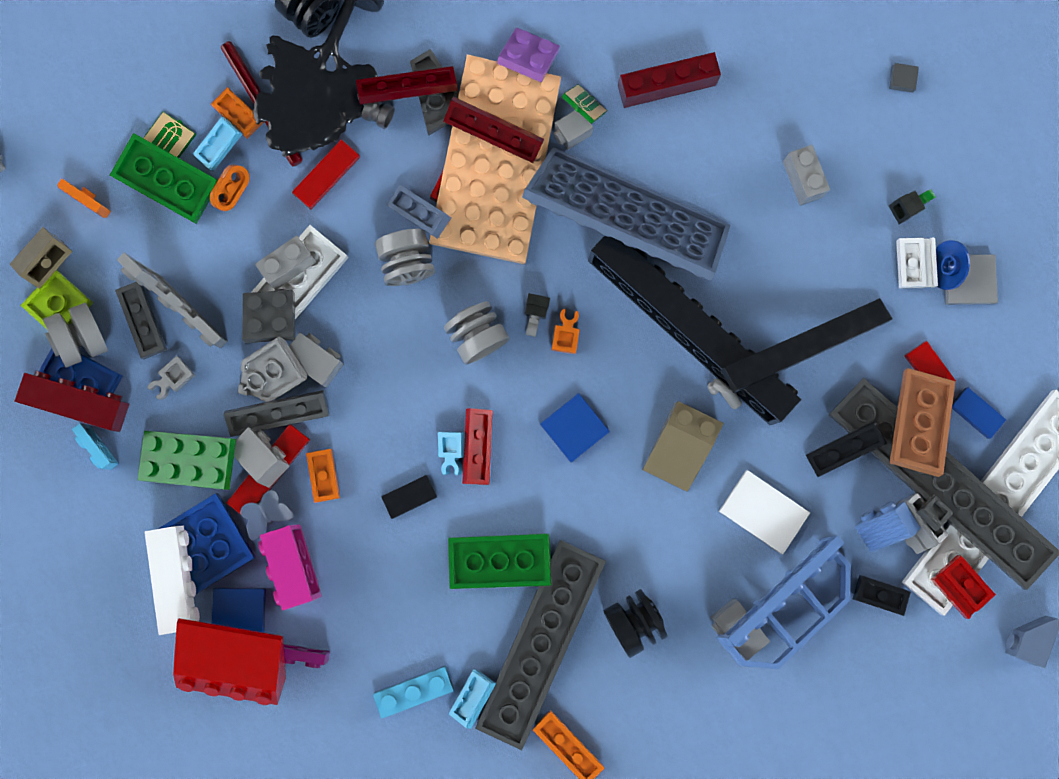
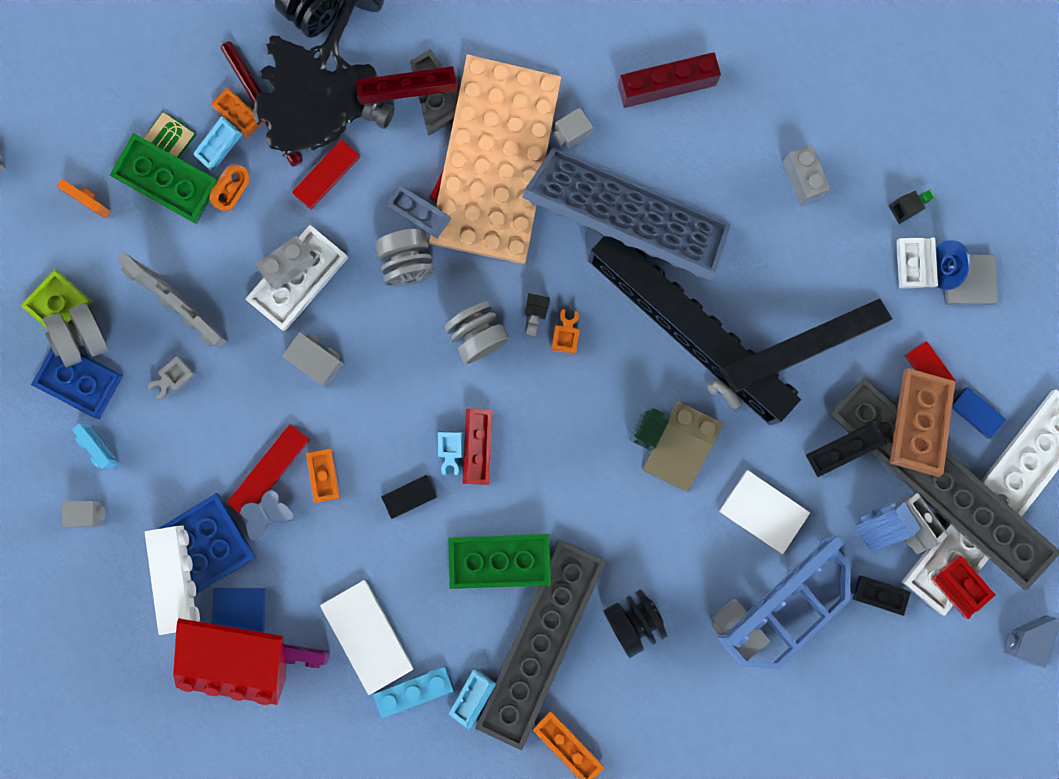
(40, 257): dark tan brick -> none
(72, 402): dark red brick -> none
(82, 513): none -> light grey brick
(141, 320): dark grey plate -> none
(186, 460): plate -> none
(260, 457): light grey brick -> none
(268, 316): dark grey plate -> none
(271, 371): light grey tile -> none
(277, 413): dark grey plate -> none
(289, 566): dark pink brick -> none
(367, 637): none -> white tile
(493, 129): dark red plate -> none
(528, 54): medium lavender plate -> none
(574, 428): blue tile -> none
(584, 103): piece -> none
(649, 429): none -> clear green brick
(904, 77): dark grey tile -> none
(934, 512): dark grey tile -> none

